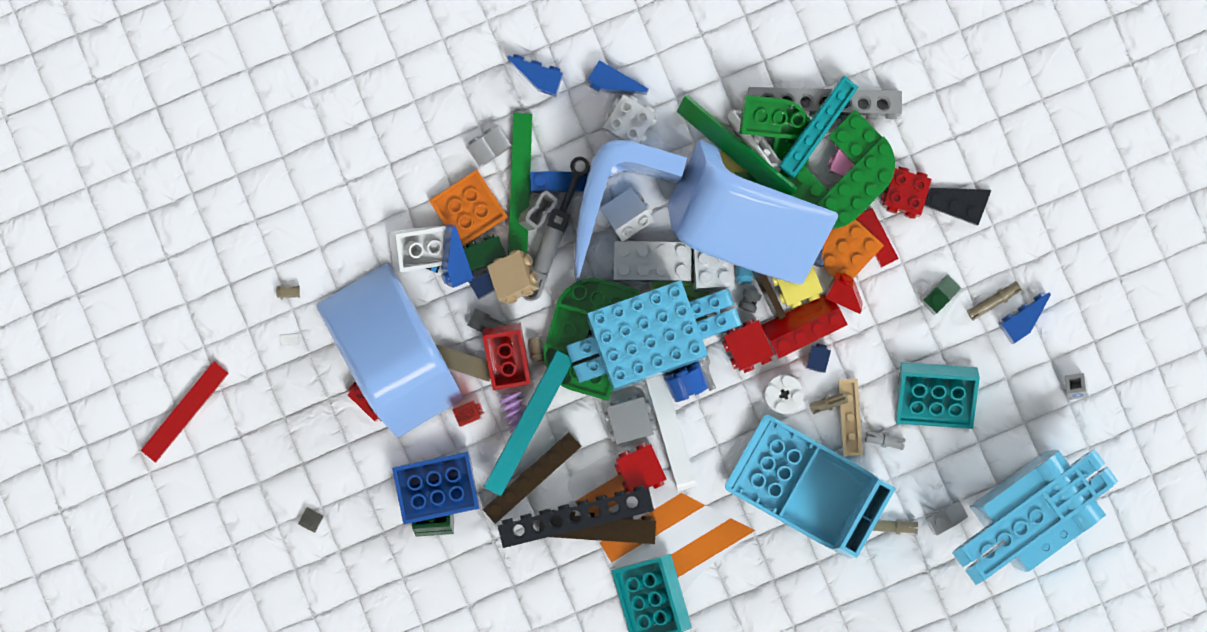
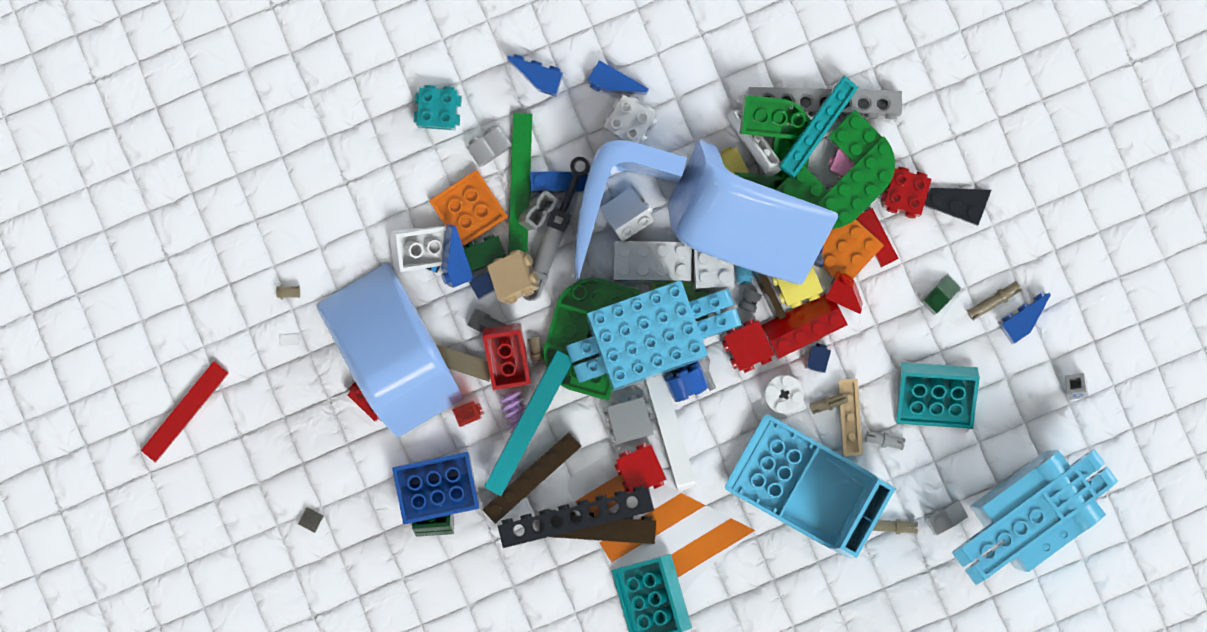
(437, 108): none -> teal brick
(734, 147): green tile -> none

